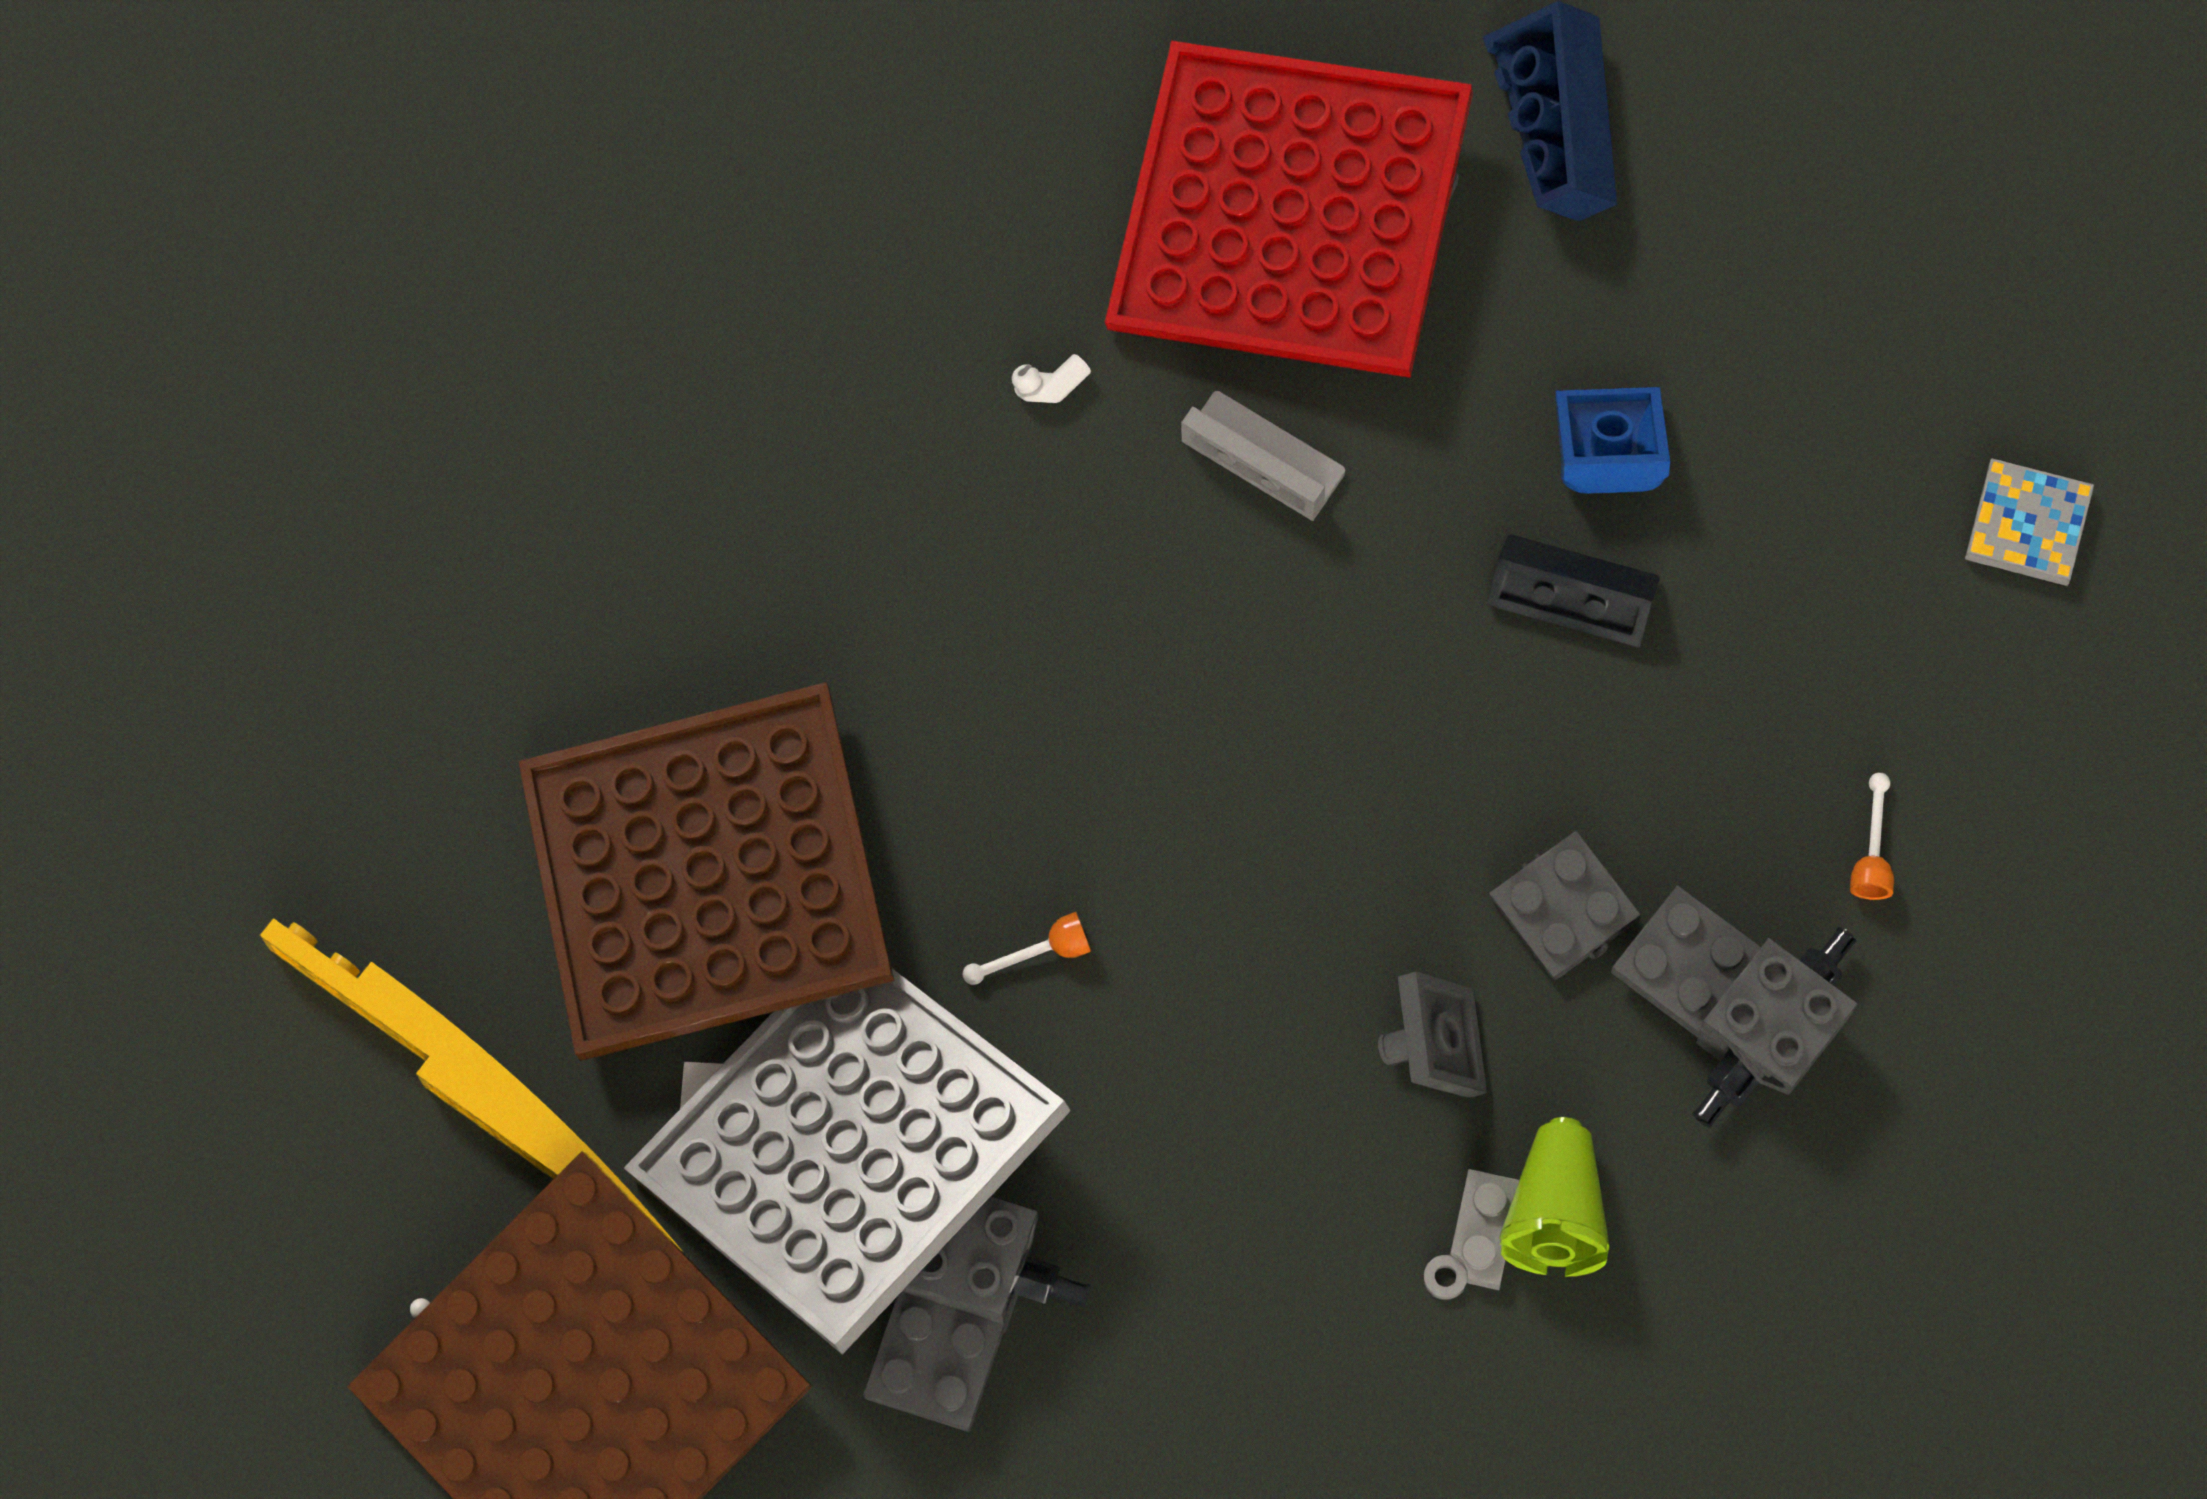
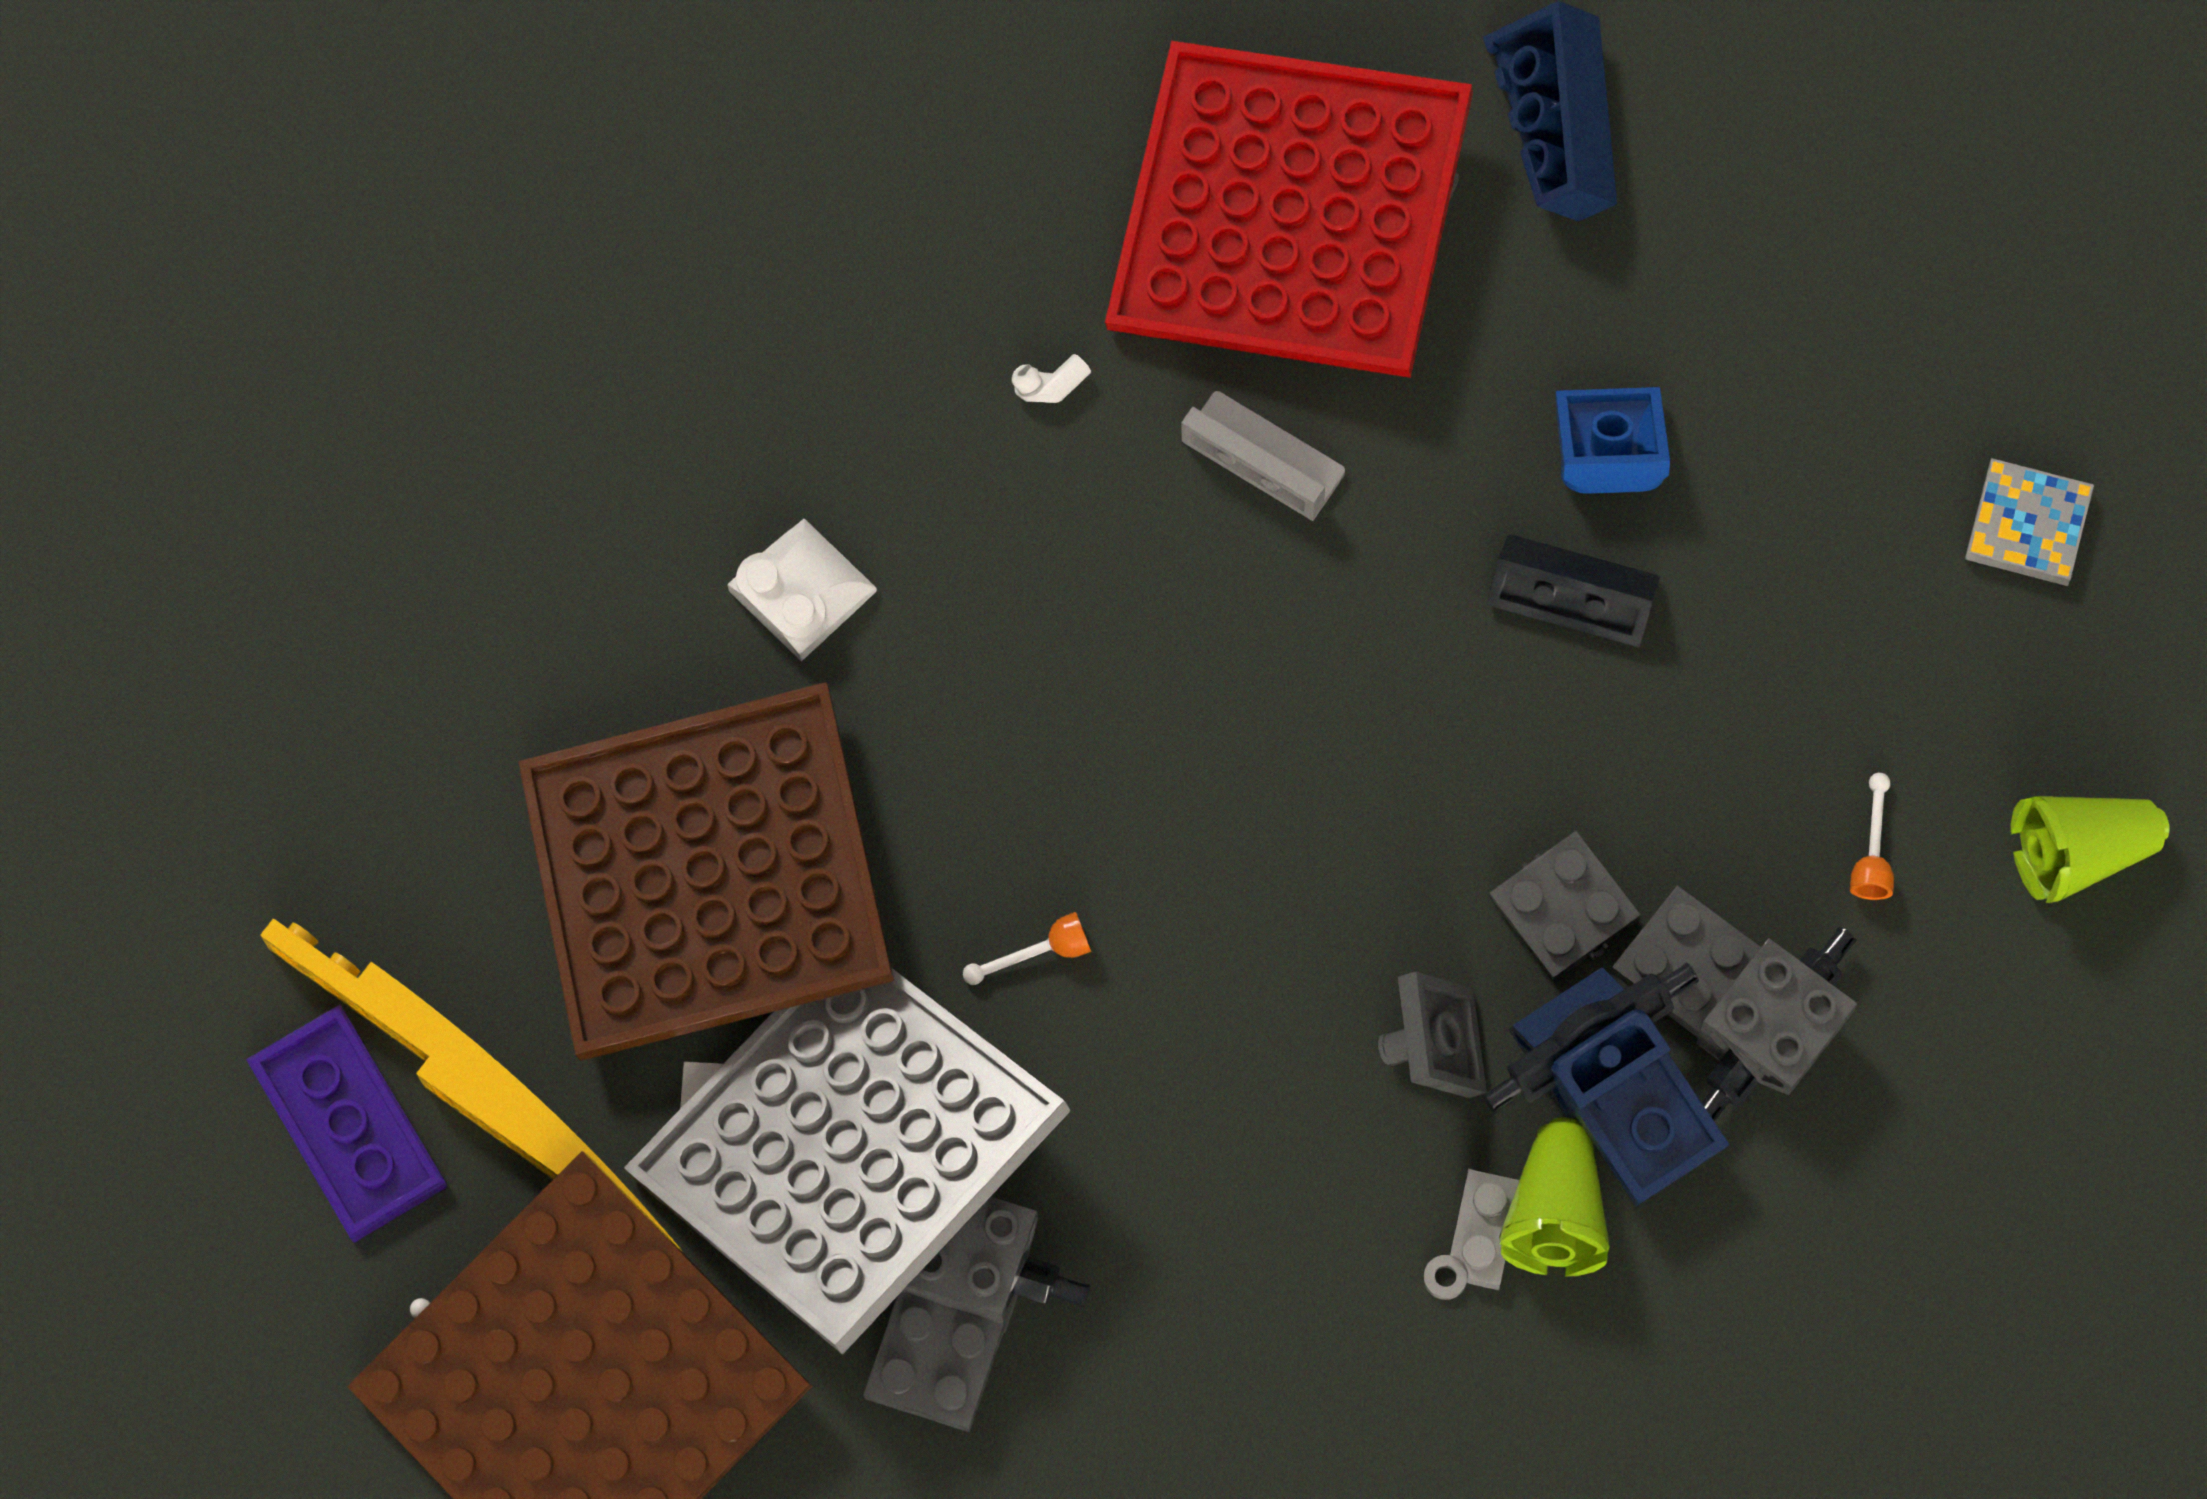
(347, 1123): none -> dark purple tile
(800, 588): none -> white slope
(1615, 1075): none -> dark blue piece
(2082, 840): none -> lime cone

